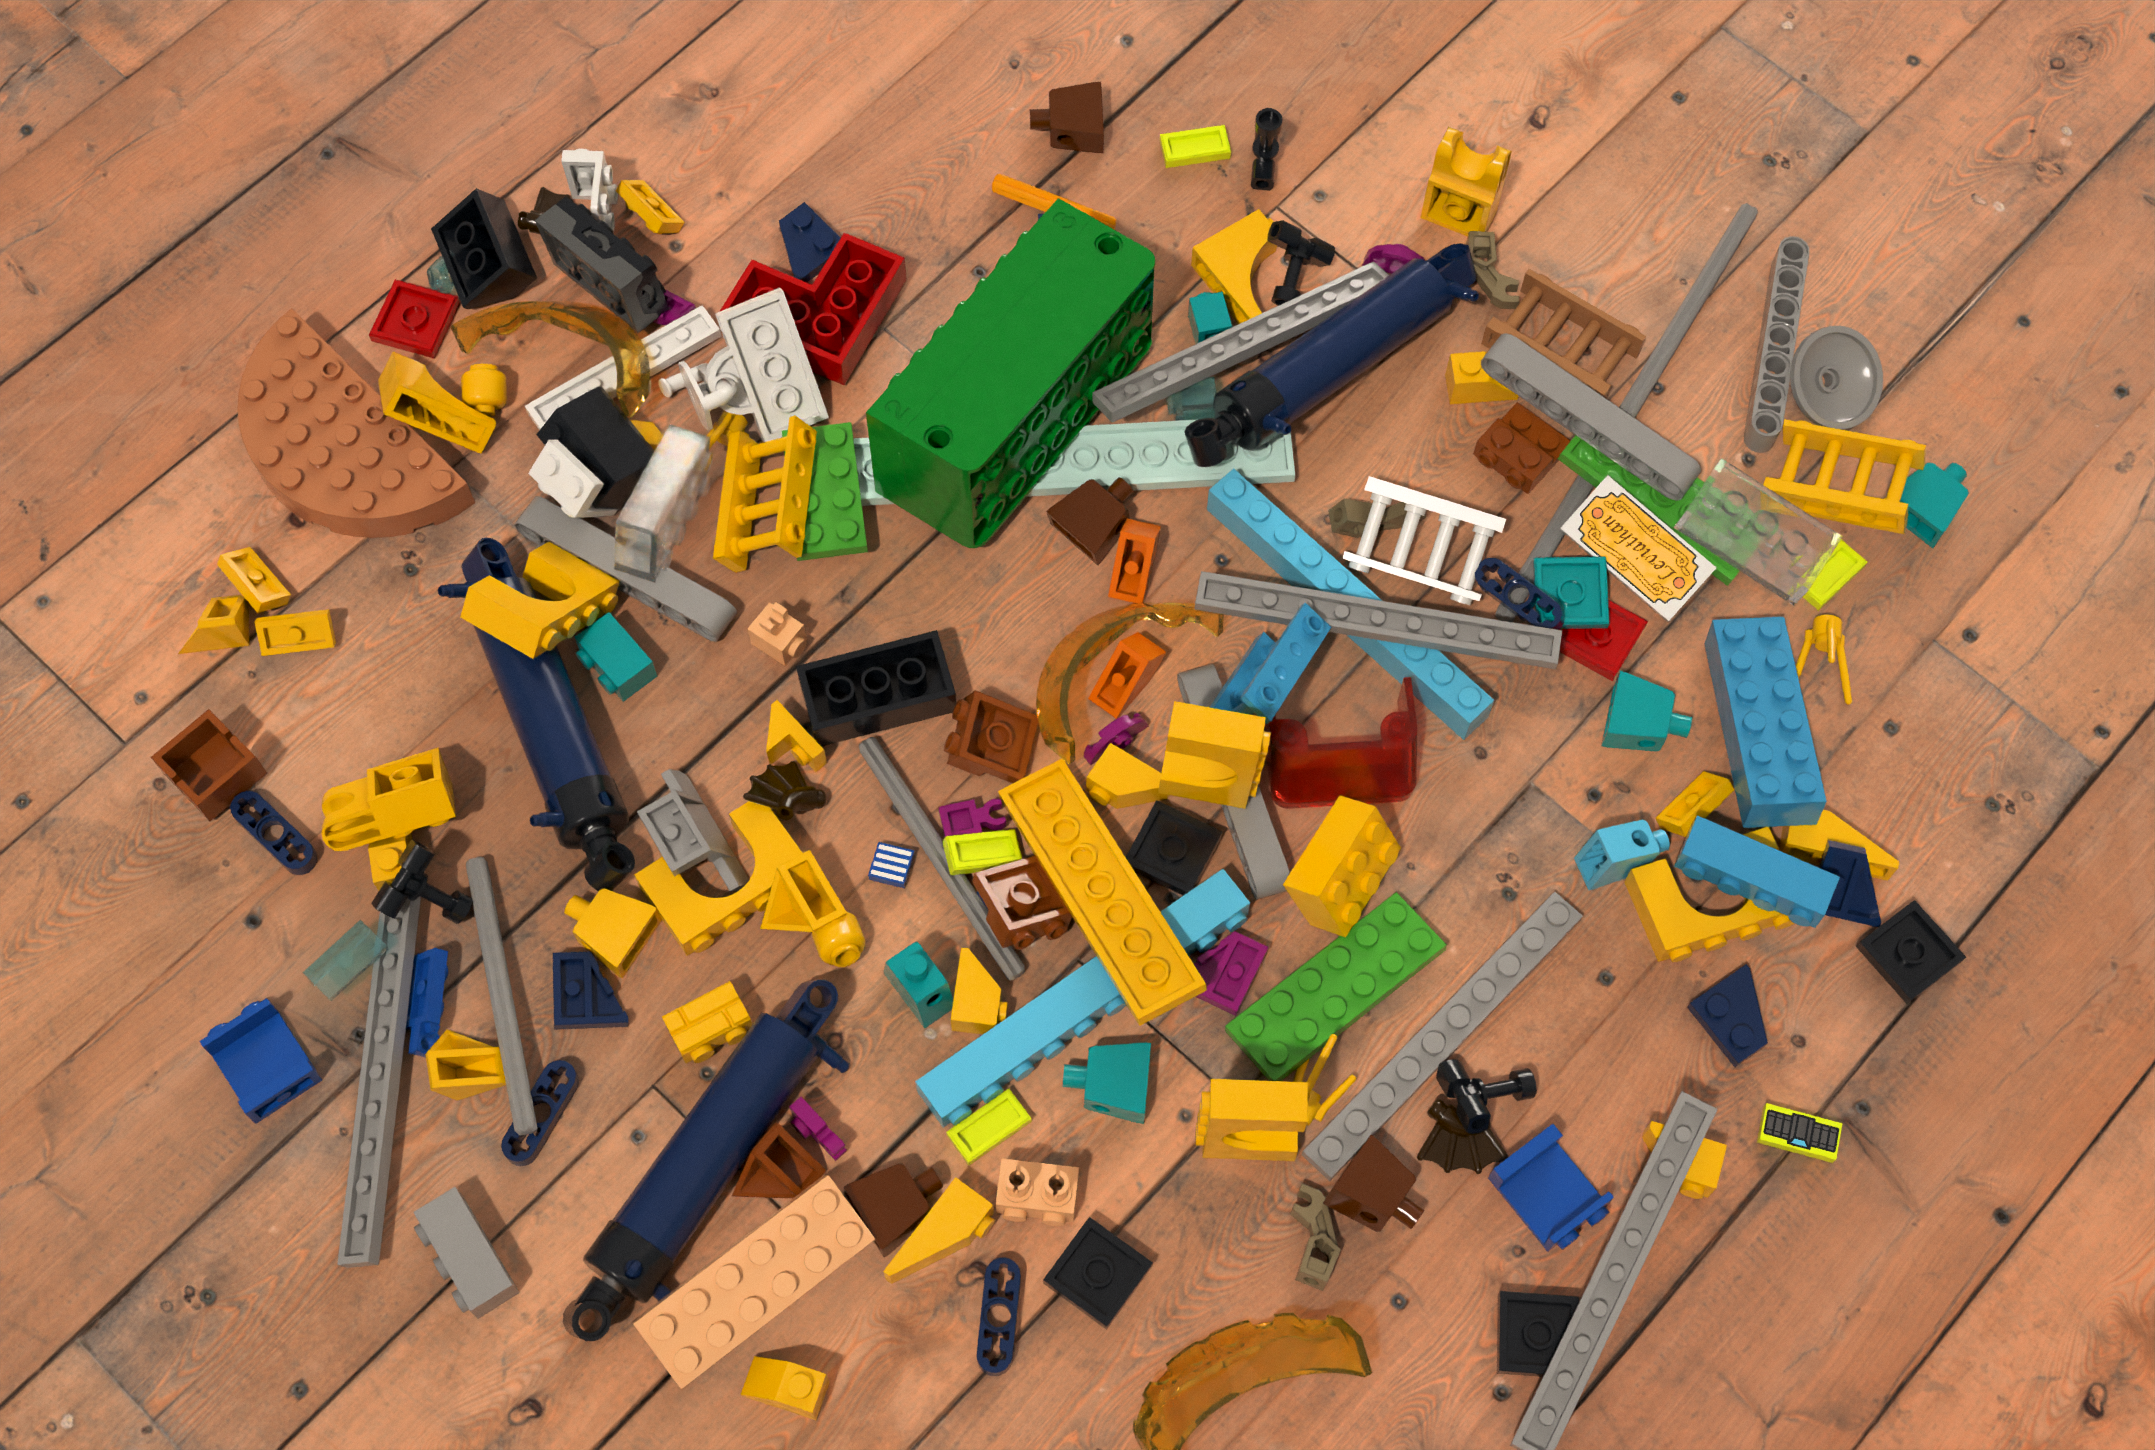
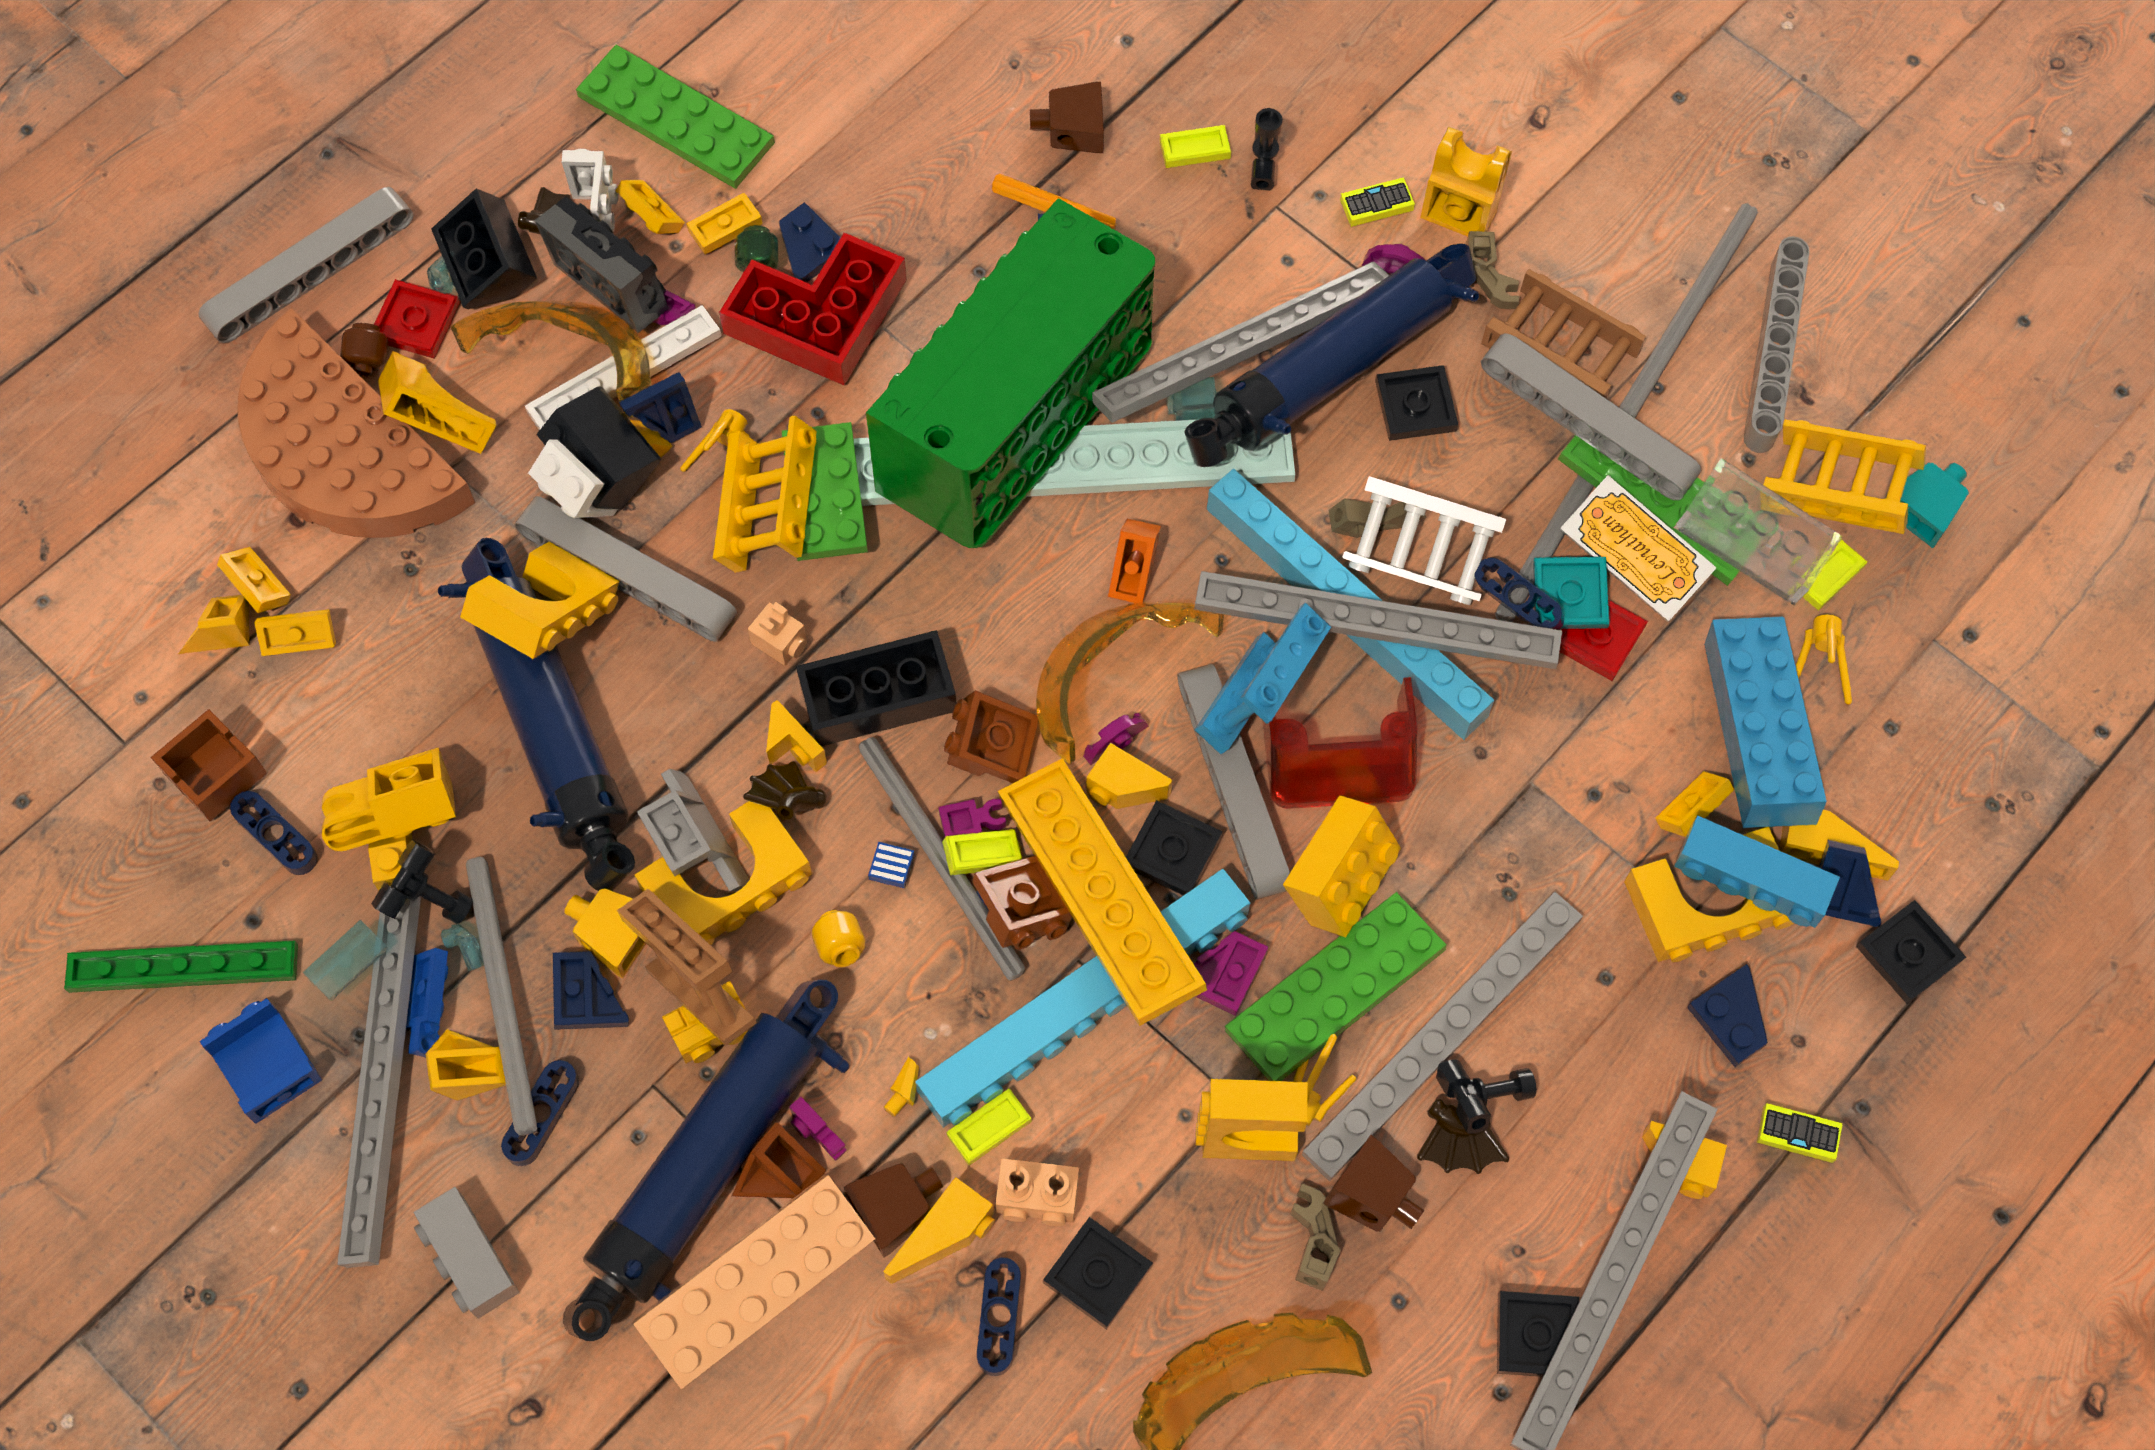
(181, 966): none -> green tile
(305, 265): none -> light grey beam
(364, 348): none -> reddish brown head
(467, 943): none -> clear light blue arm
(484, 388): yellow head -> none
(615, 657): teal brick -> none
(663, 503): clear brick -> none
(665, 408): none -> dark blue wing
(675, 116): none -> bright green plate
(687, 966): none -> medium nougat fence
(723, 223): none -> yellow plate
(756, 244): none -> clear green head
(757, 371): white plate -> none
(786, 1386): yellow slope -> none
(801, 897): yellow slope -> none
(903, 1088): none -> yellow bar
(917, 981): teal torso -> none
(976, 998): yellow slope -> none
(1092, 516): reddish brown torso -> none
(1113, 1080): teal torso -> none
(1126, 674): orange slope -> none
(1208, 315): teal brick -> none
(1213, 755): yellow arch -> none
(1230, 260): yellow arch -> none
(1298, 253): black bar -> none
(1377, 202): none -> tile
(1416, 402): none -> black plate
(1470, 383): yellow slope -> none
(1520, 448): dark orange plate -> none
(1549, 1190): blue panel -> none
(1617, 850): medium azure torso -> none
(1641, 715): teal torso -> none
(1850, 374): light grey dish -> none

